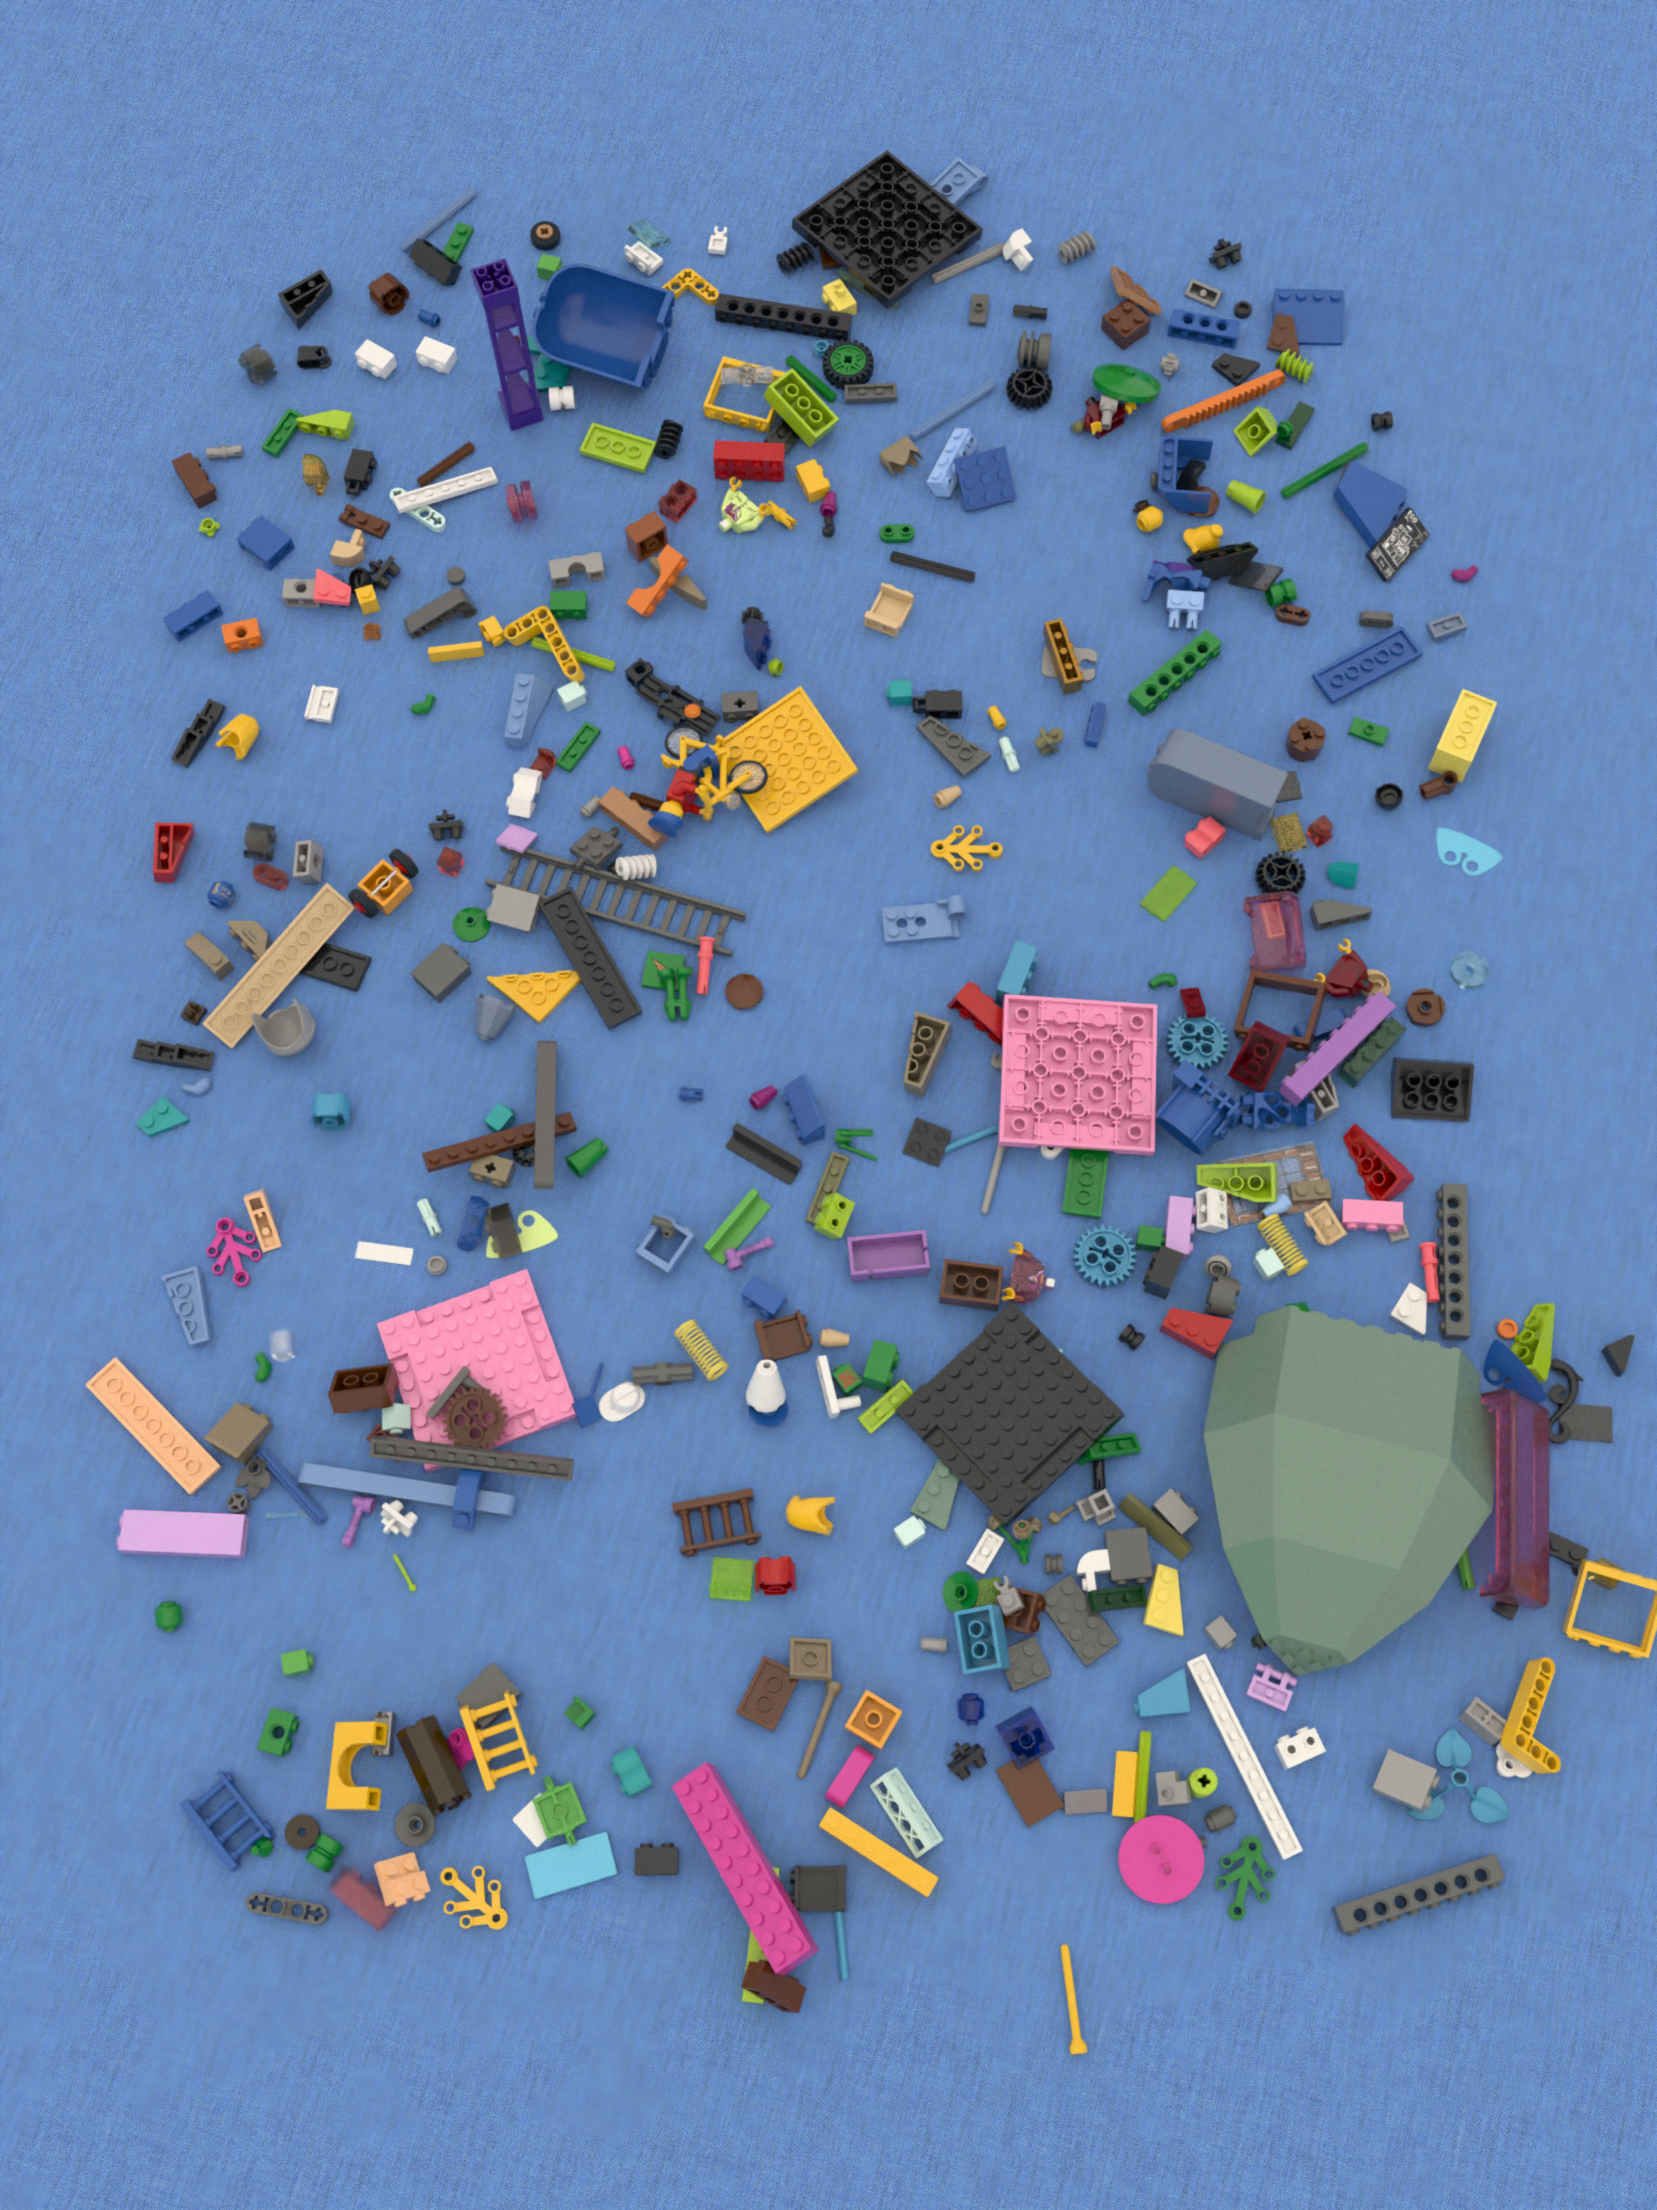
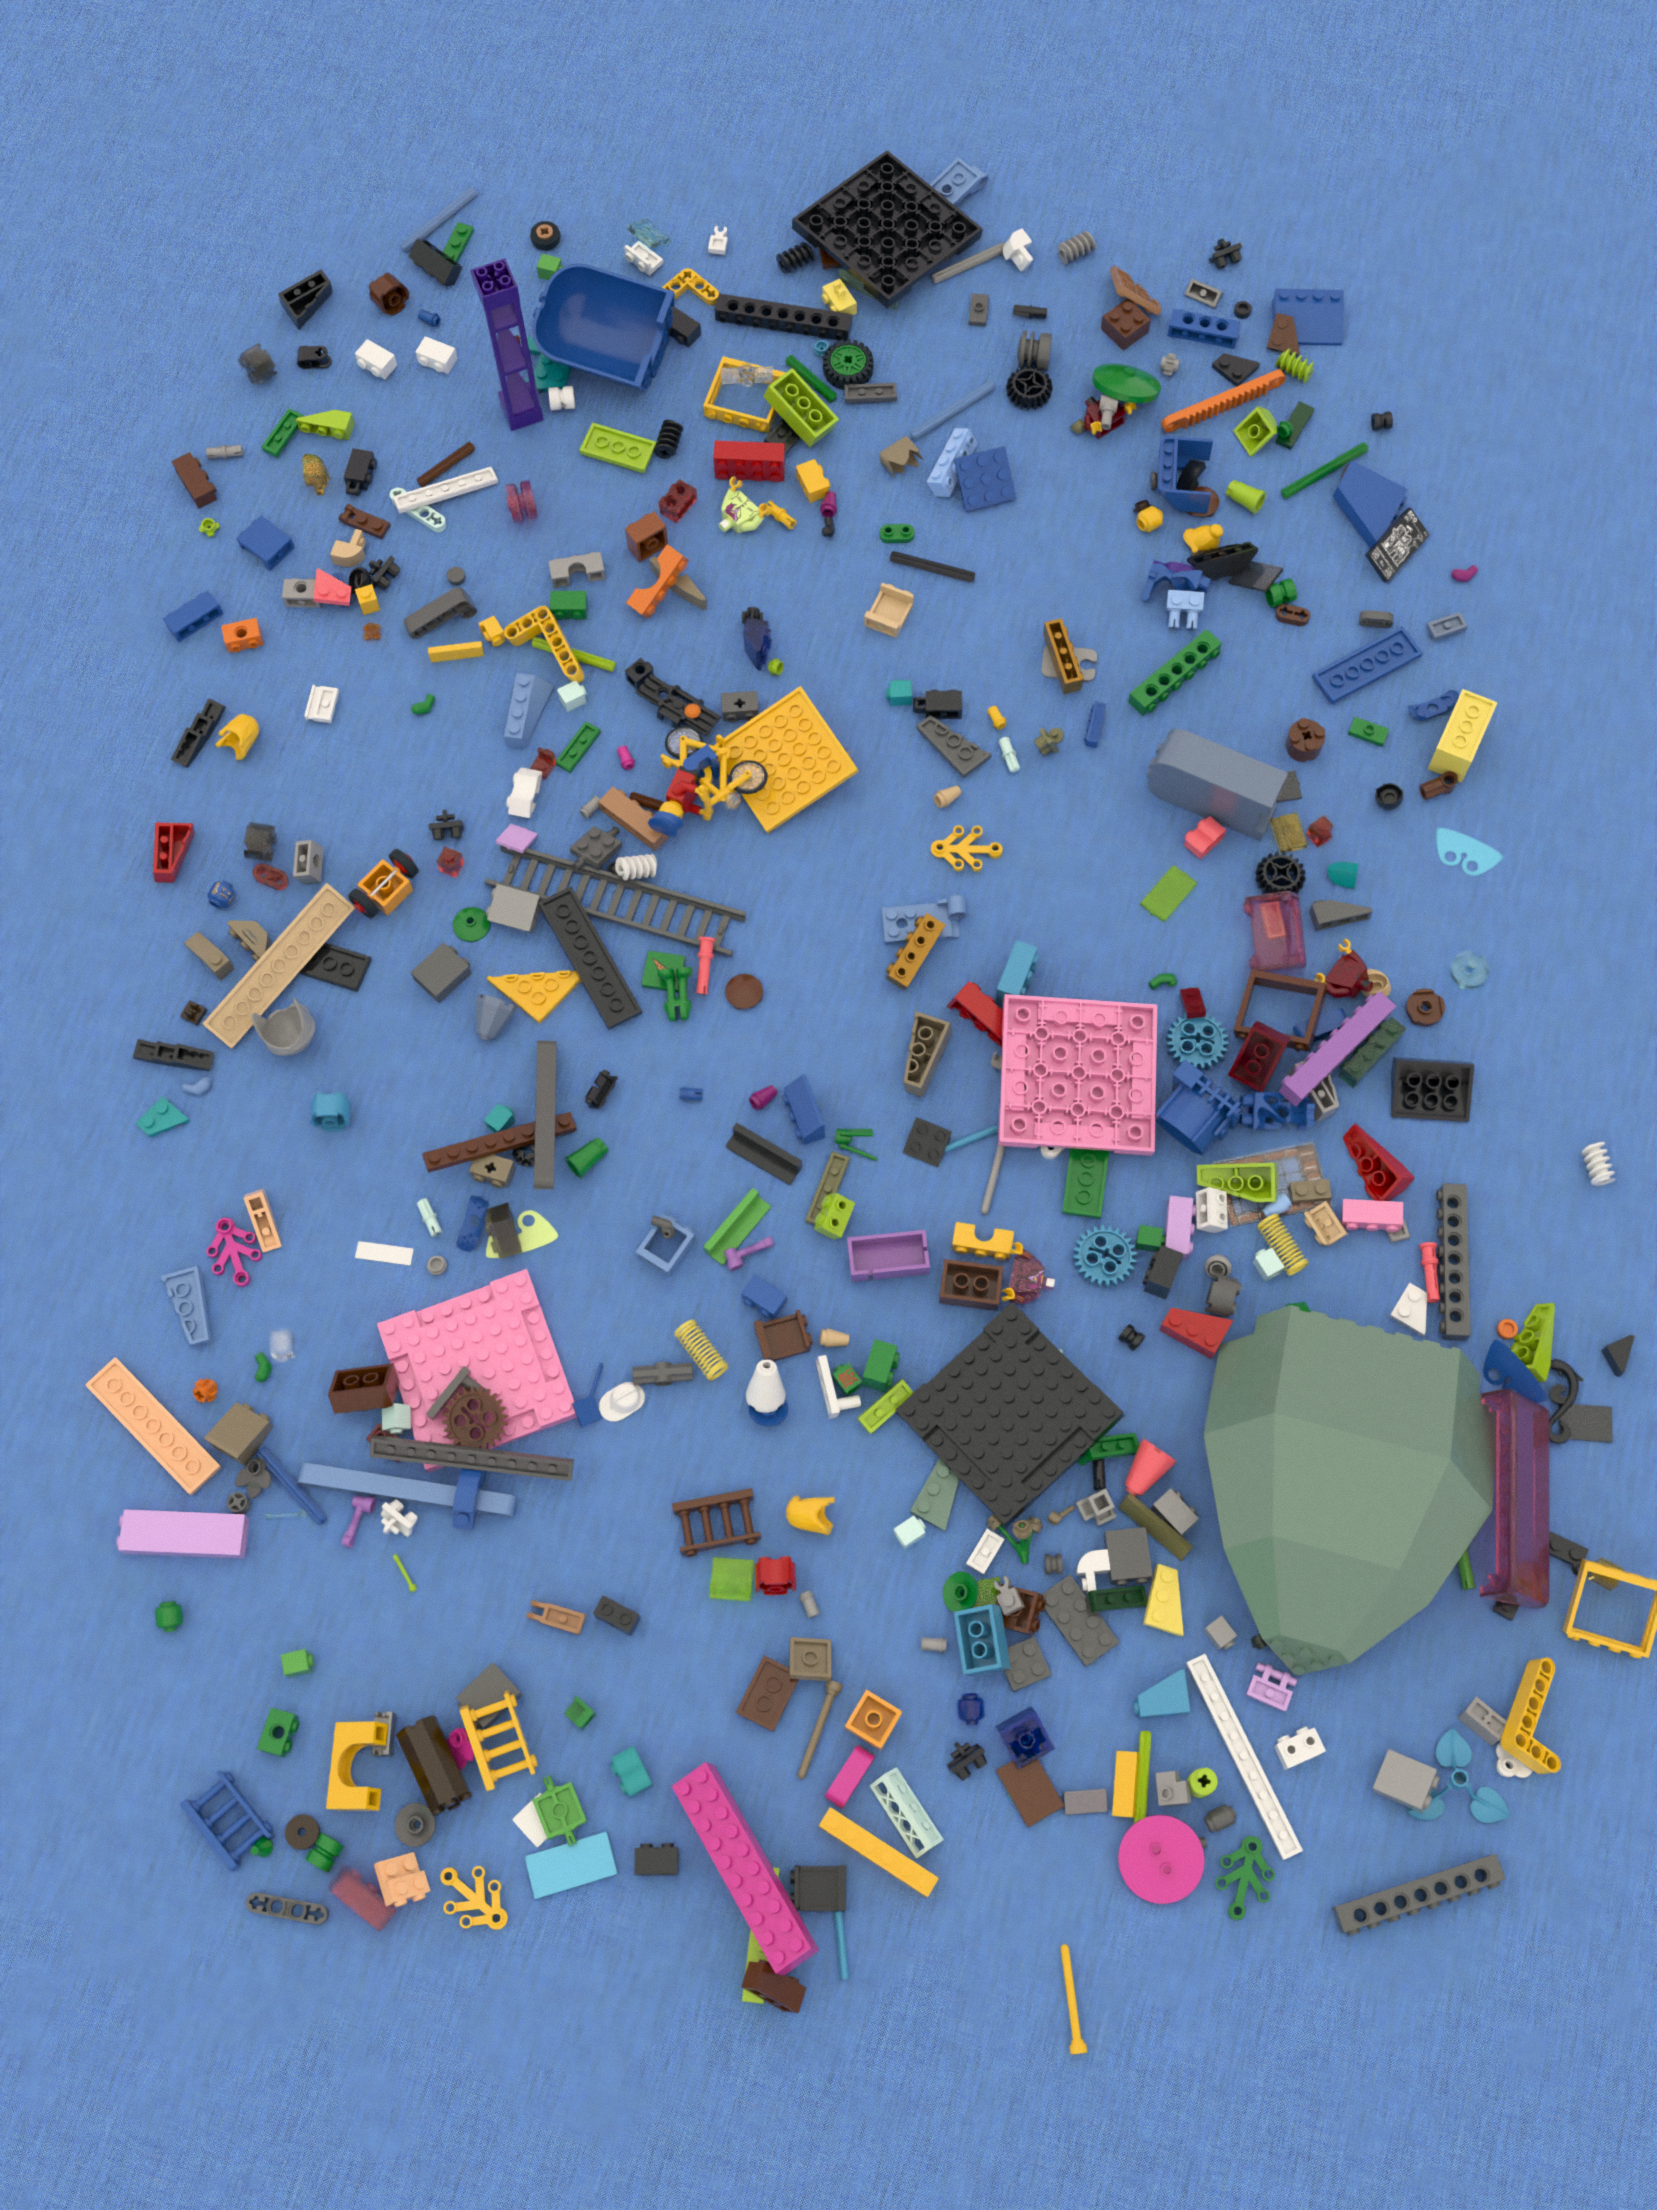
(205, 1390): none -> orange gear
(558, 1617): none -> medium nougat hinge
(597, 1096): none -> black hinge
(616, 1615): none -> black brick
(684, 328): none -> black brick
(809, 1604): none -> light grey pin
(915, 951): none -> pearl gold brick
(997, 1247): none -> yellow arch
(1147, 1468): none -> coral cone
(1444, 704): none -> blue piece
(1596, 1164): none -> white piece

